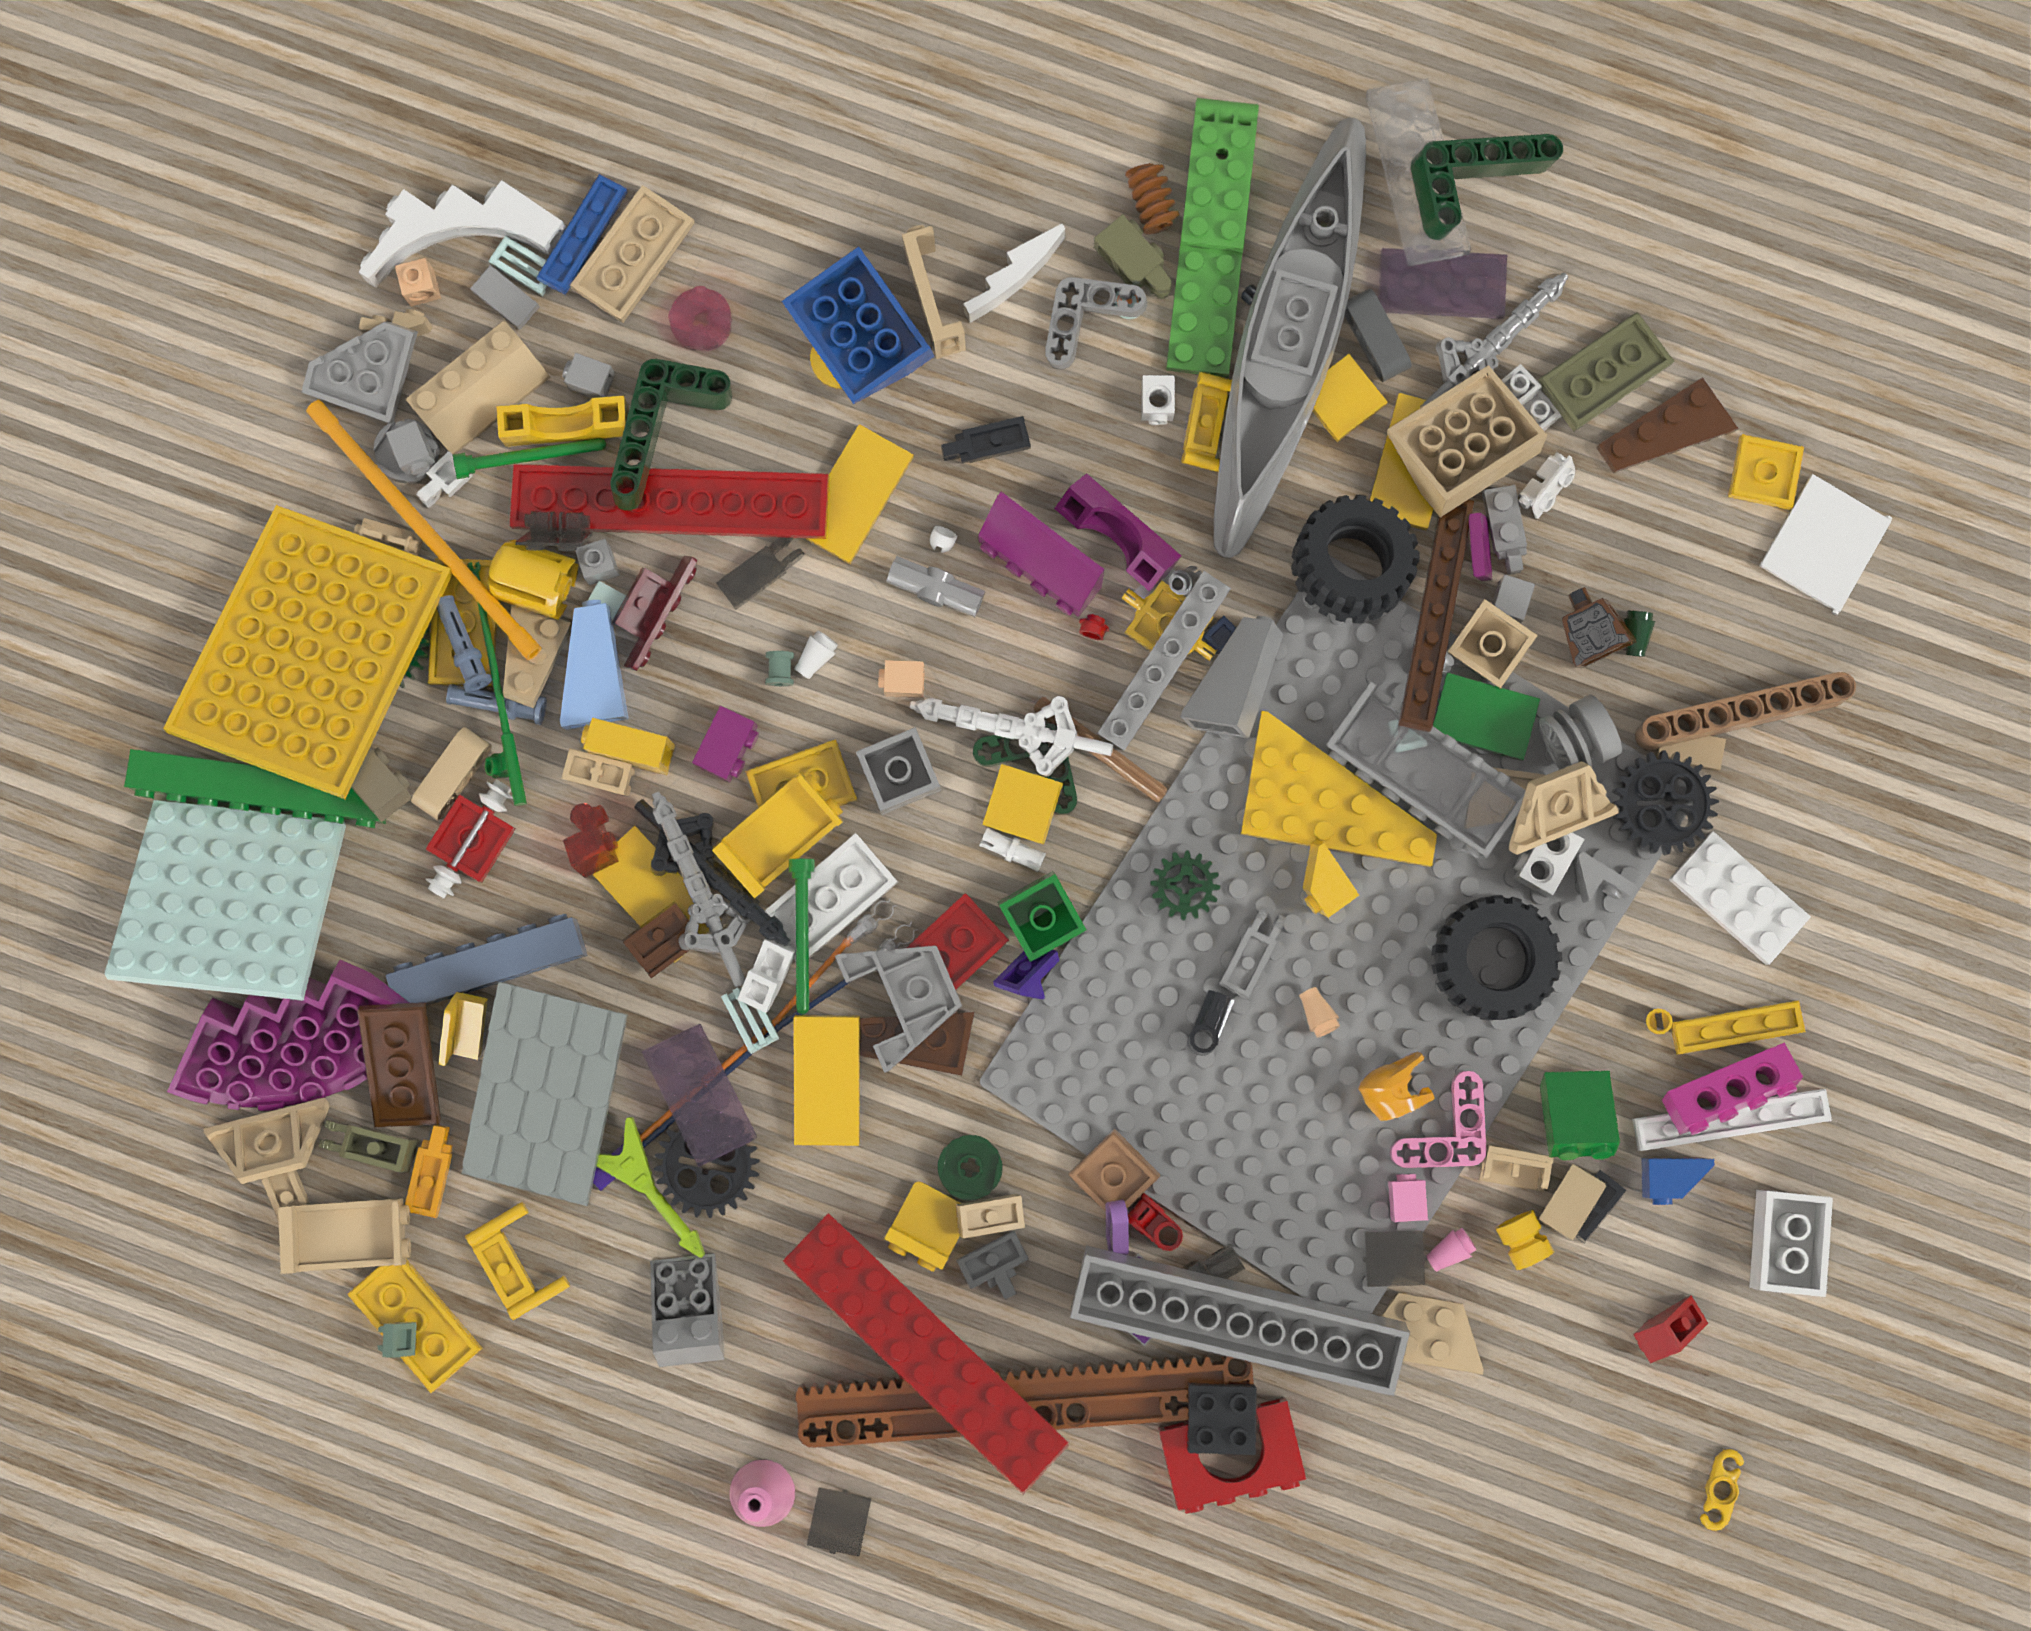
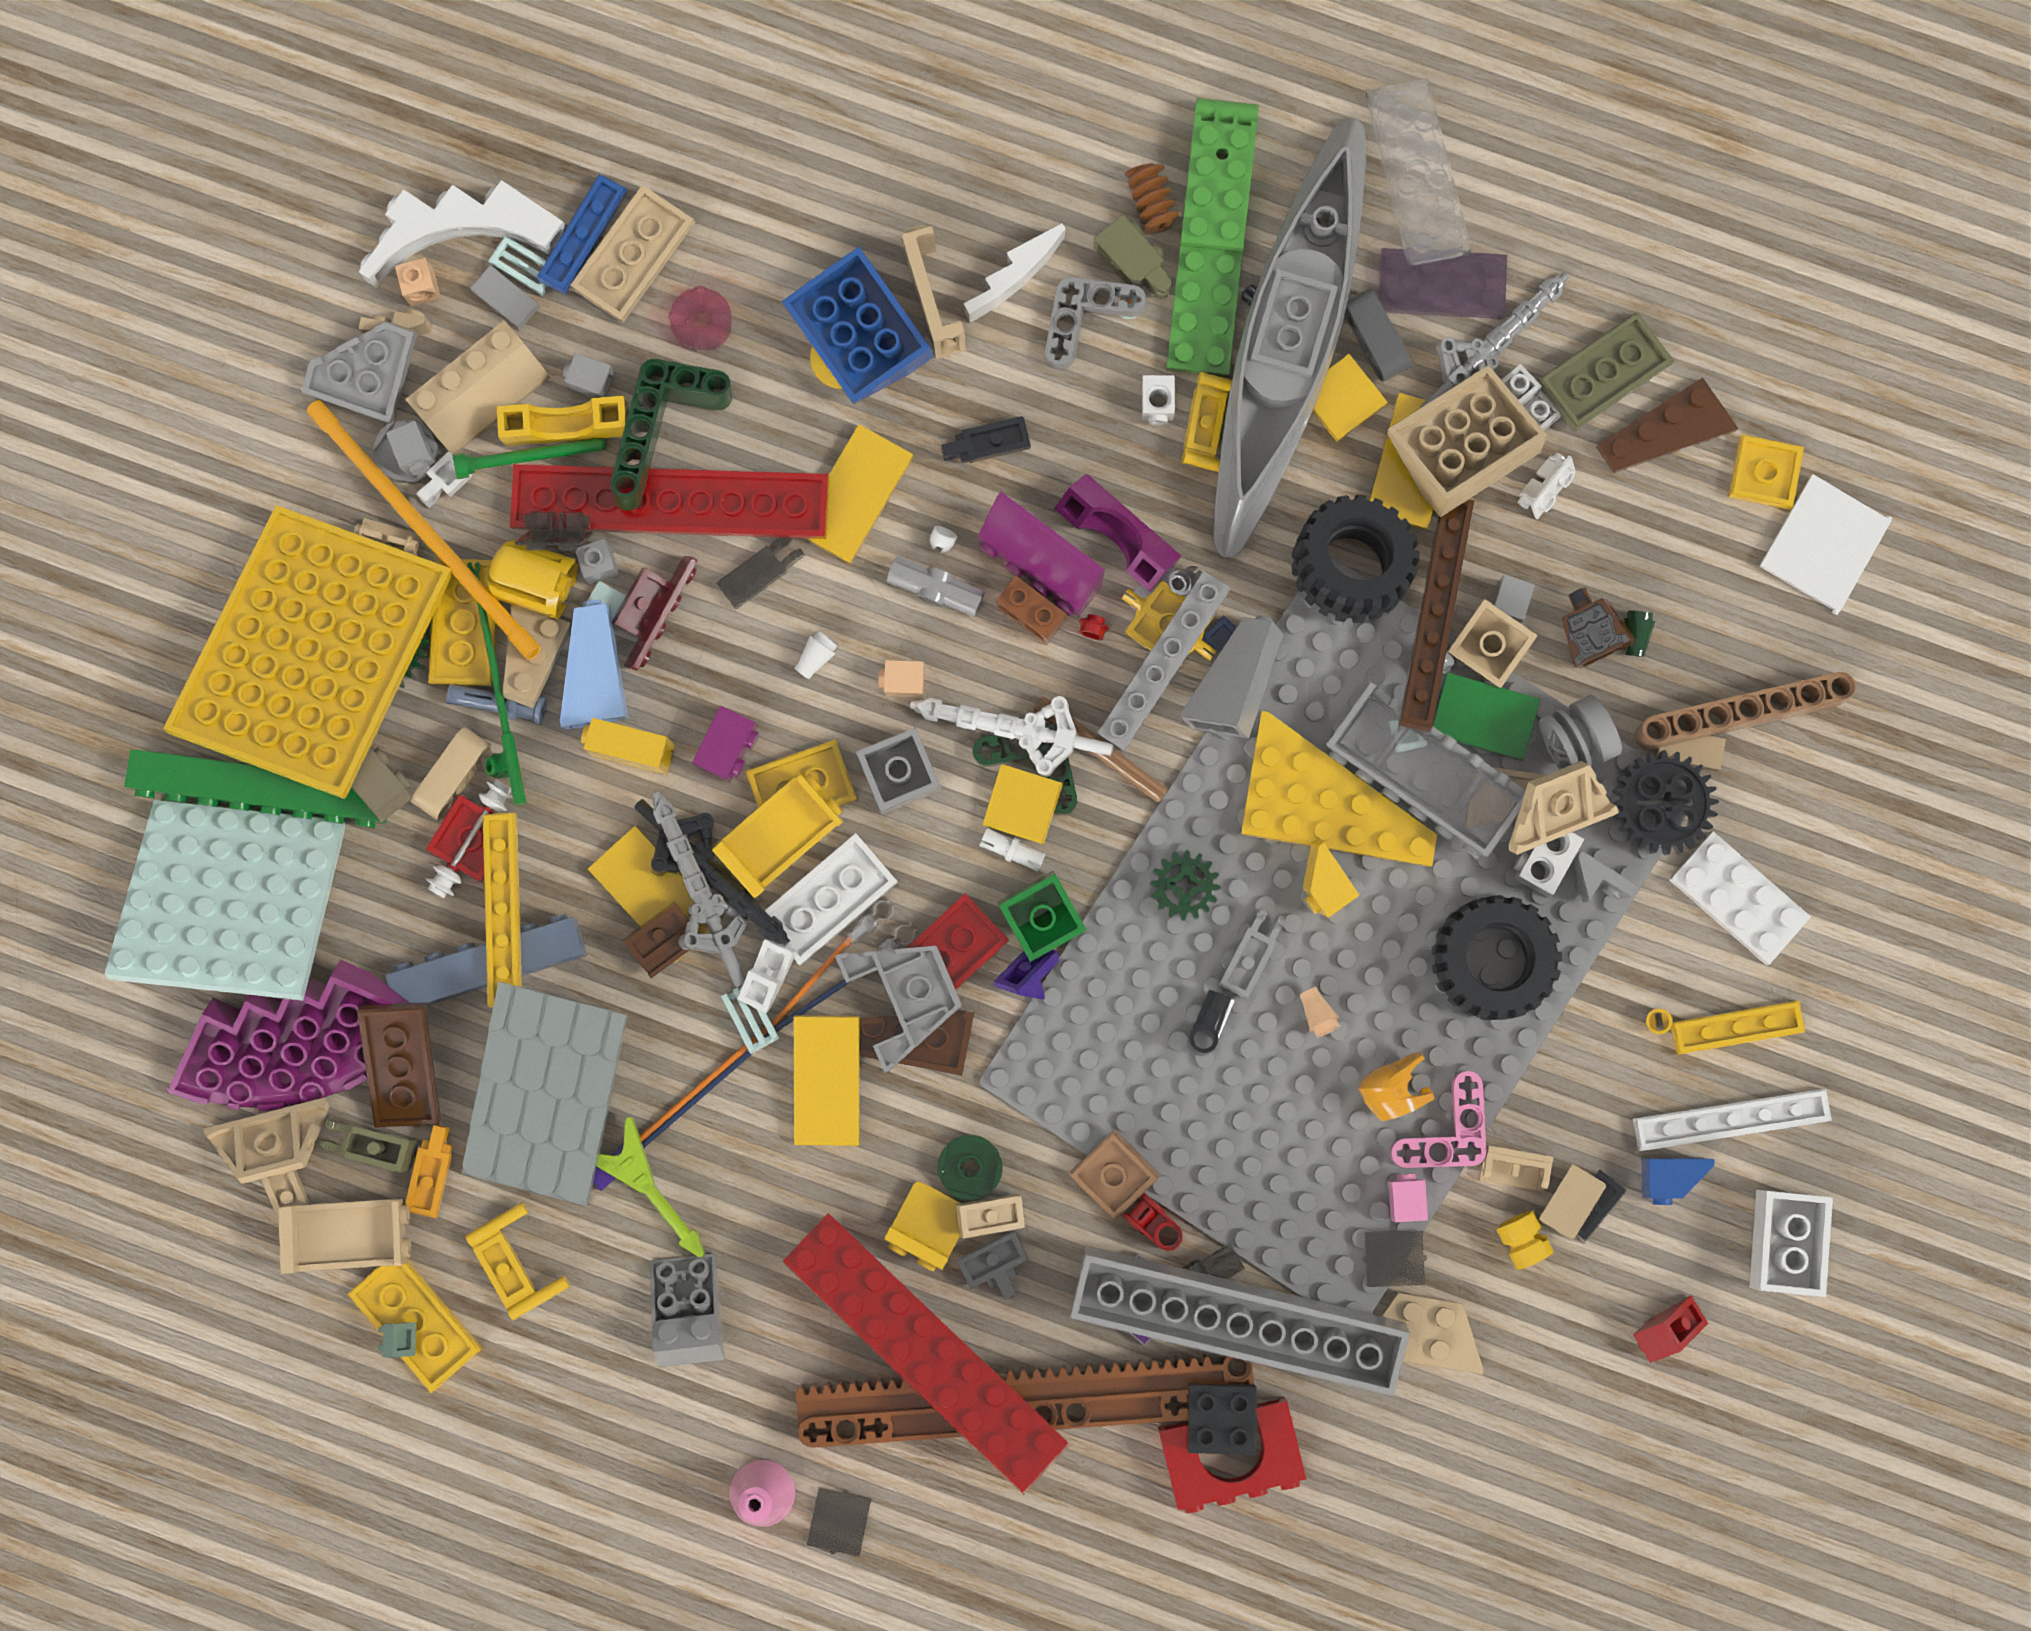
(463, 1027): panel -> none
(466, 656): sand blue pin -> none
(501, 902): none -> yellow tile
(592, 846): clear red brick -> none
(598, 772): tan hinge -> none
(699, 1095): clear purple plate -> none
(701, 1194): black gear -> none
(779, 668): sand green bush -> none
(801, 872): green piece -> none
(1031, 610): none -> dark orange brick
(1117, 1227): medium lavender beam -> none
(1451, 1250): bright pink cone -> none
(1473, 164): dark green beam -> none
(1480, 547): magenta tile -> none
(1506, 526): light grey hinge -> none
(1579, 1114): green brick -> none
(1724, 1505): yellow piece -> none
(1774, 1063): dark pink brick -> none

